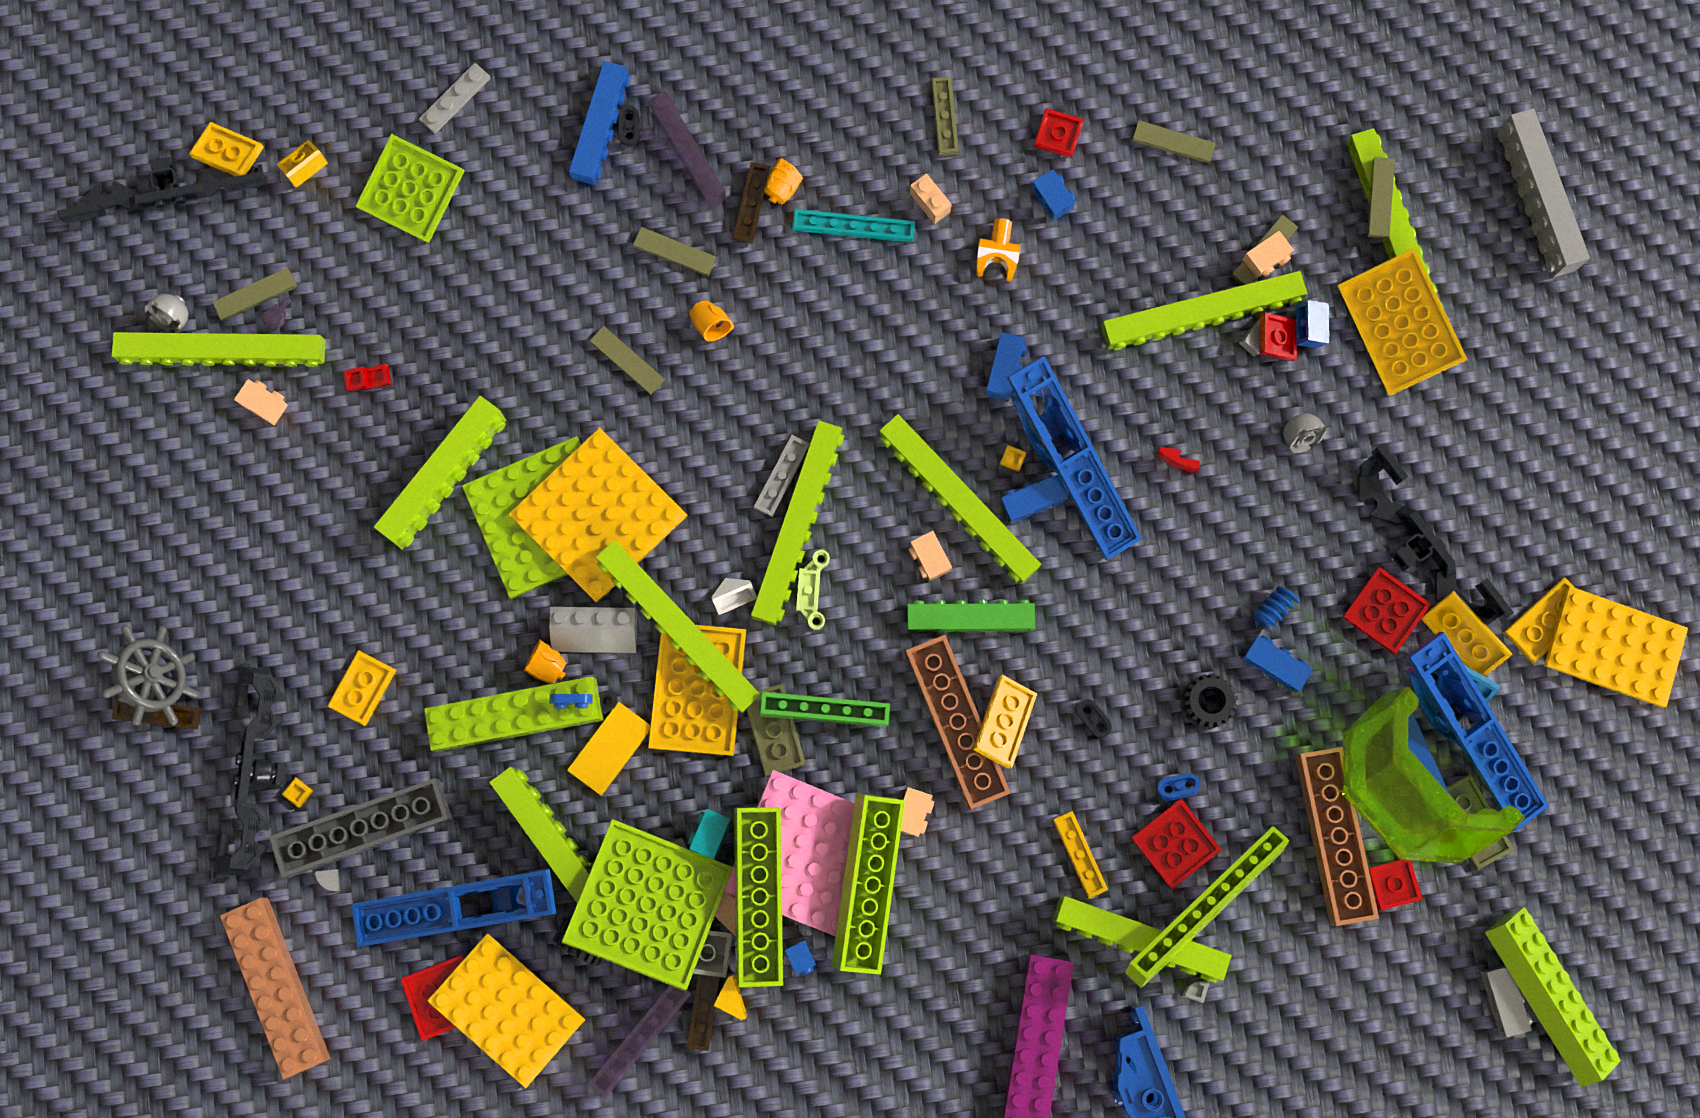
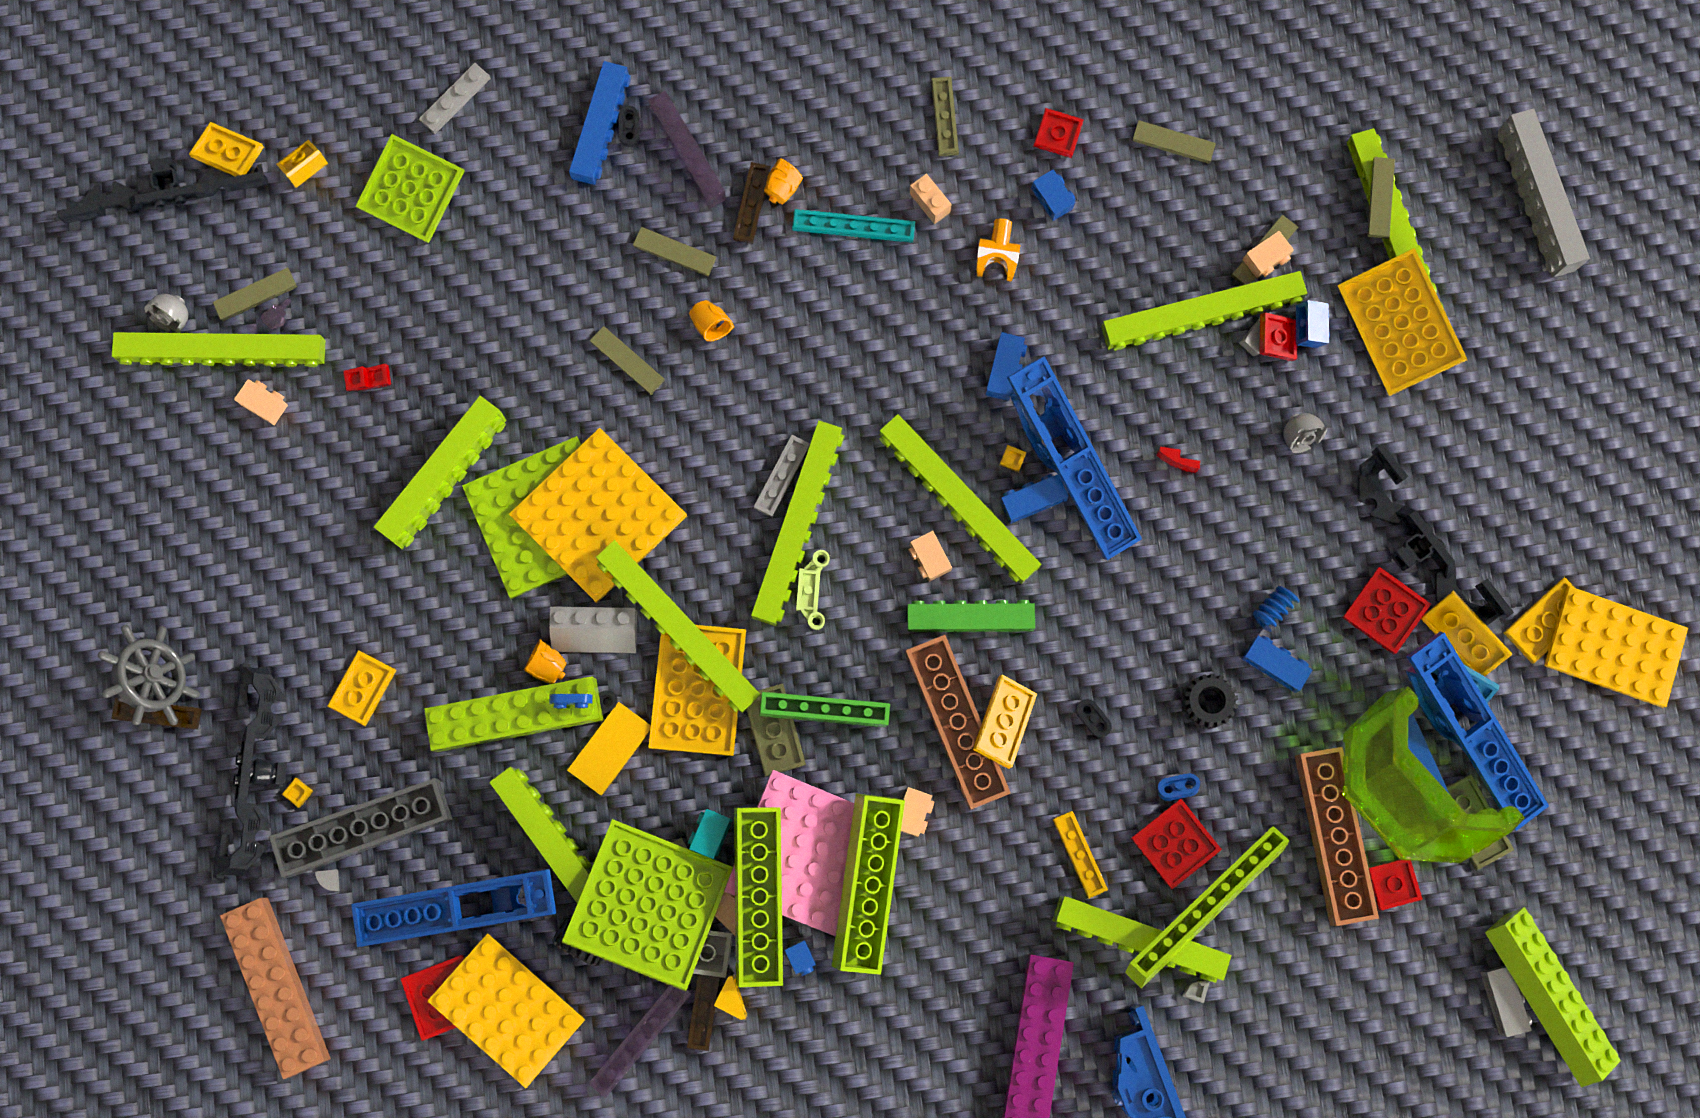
(733, 594): white slope -> none

